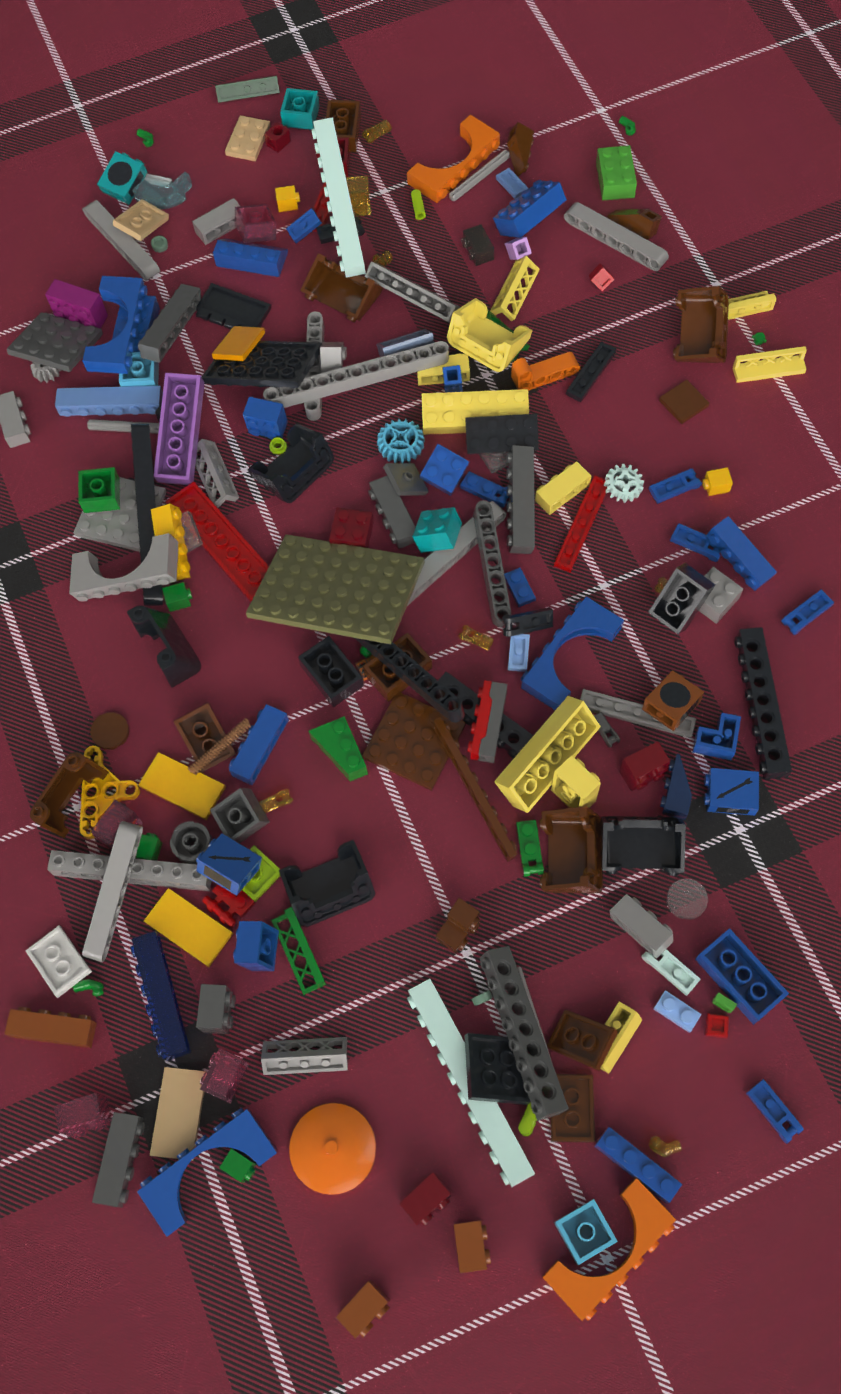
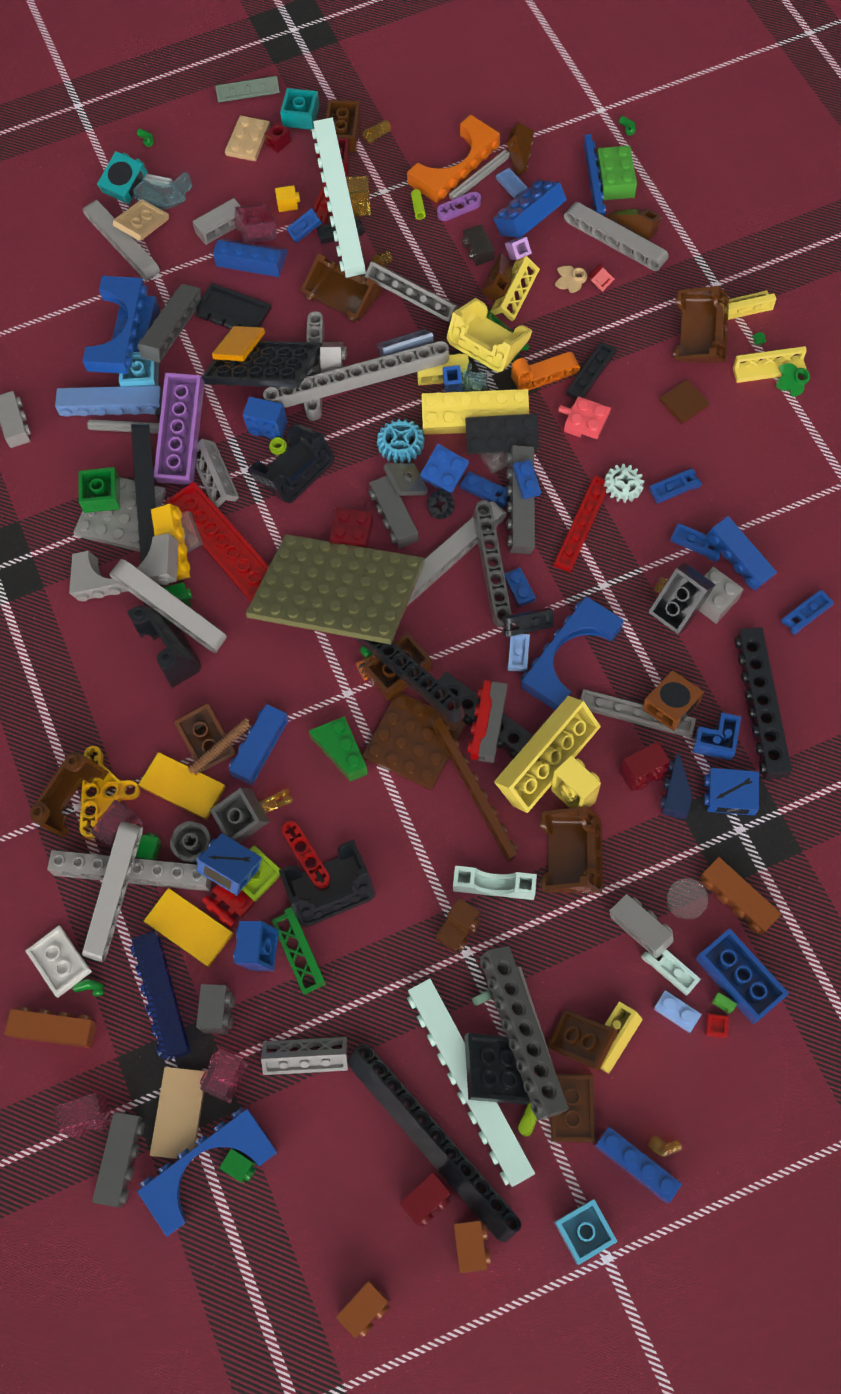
(44, 372): light grey gear -> none
(54, 342): dark grey plate -> none
(76, 304): magenta brick -> none
(109, 731): reddish brown tile -> none
(159, 244): sand green tile -> none
(168, 605): none -> light grey beam
(306, 854): none -> red beam
(331, 671): black brick -> none
(332, 1148): orange dish -> none
(434, 1143): none -> black beam
(437, 529): teal brick -> none
(447, 508): none -> black gear
(473, 200): none -> medium lavender beam
(474, 381): none -> clear light blue bracket
(478, 639): clear yellow bar -> none
(498, 279): none -> reddish brown slope
(504, 885): none -> light aqua arch
(526, 479): none -> blue plate
(529, 847): green plate -> none
(562, 487): light yellow brick -> none
(571, 278): none -> tan plate
(585, 418): none -> coral plate
(593, 173): none -> blue plate
(606, 728): dark grey bar -> none
(643, 843): black windscreen -> none
(649, 1224): orange arch -> none
(717, 481): yellow brick -> none
(740, 896): none -> dark orange brick
(774, 1110): blue plate -> none
(790, 379): none -> green plate

